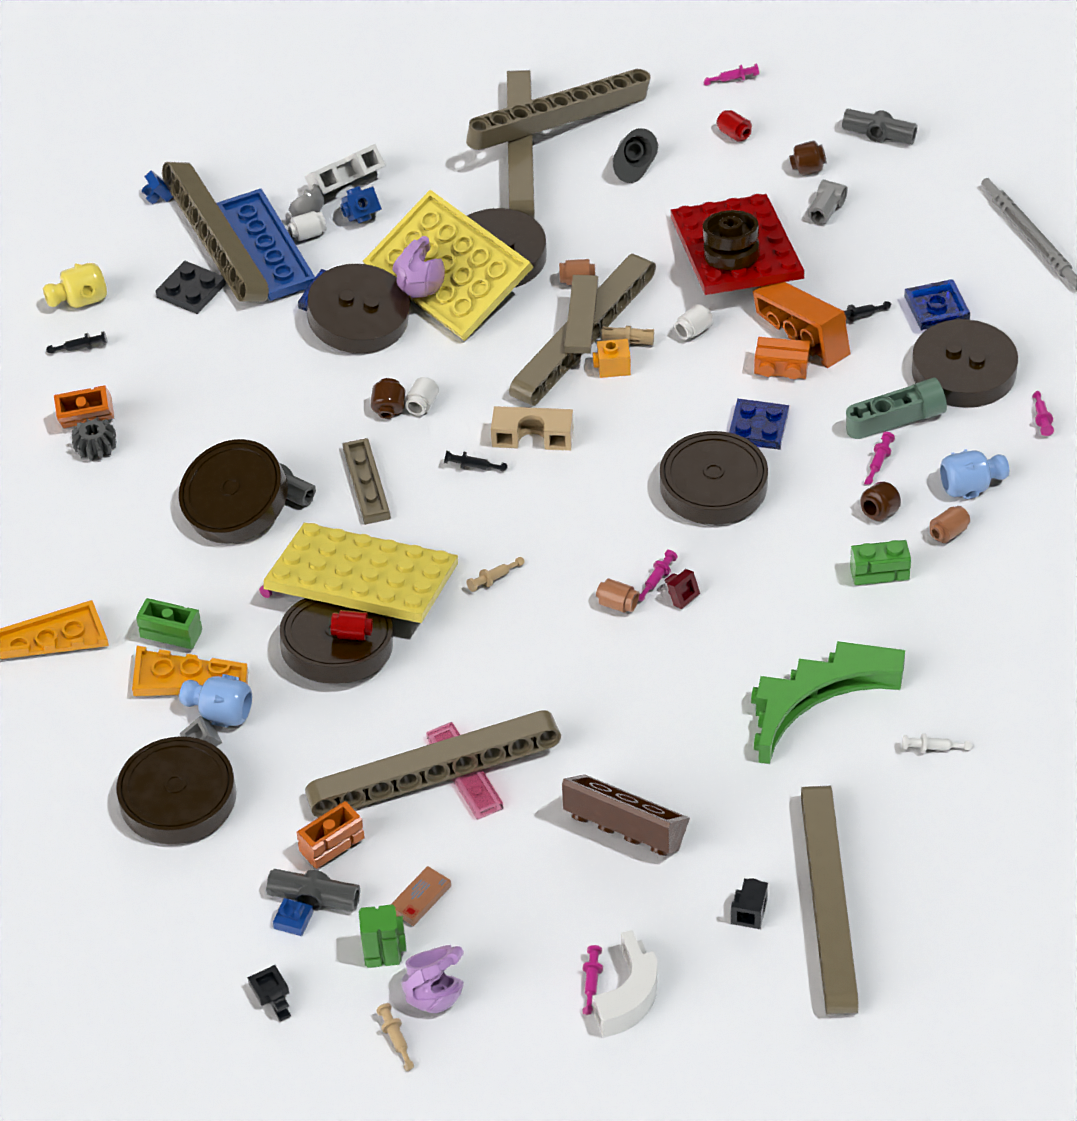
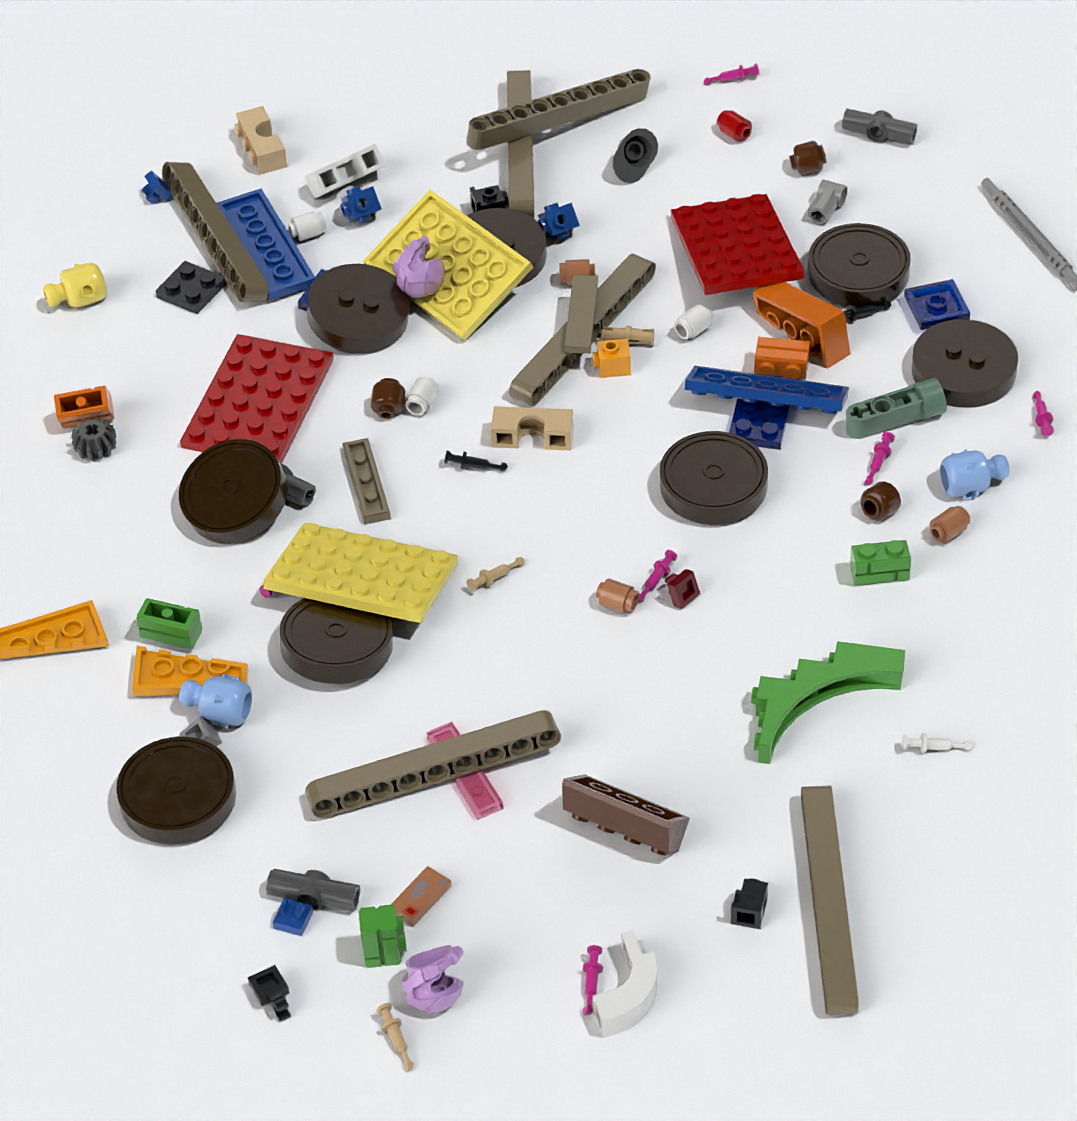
(86, 341): black piece -> none
(258, 395): none -> red plate
(264, 149): none -> tan arch
(310, 201): light grey hair -> none
(330, 834): orange brick -> none
(351, 625): red brick -> none
(488, 198): none -> black brick
(558, 220): none -> blue brick
(731, 240): dark brown wheel -> none
(773, 389): none -> blue plate
(859, 264): none -> dark brown brick

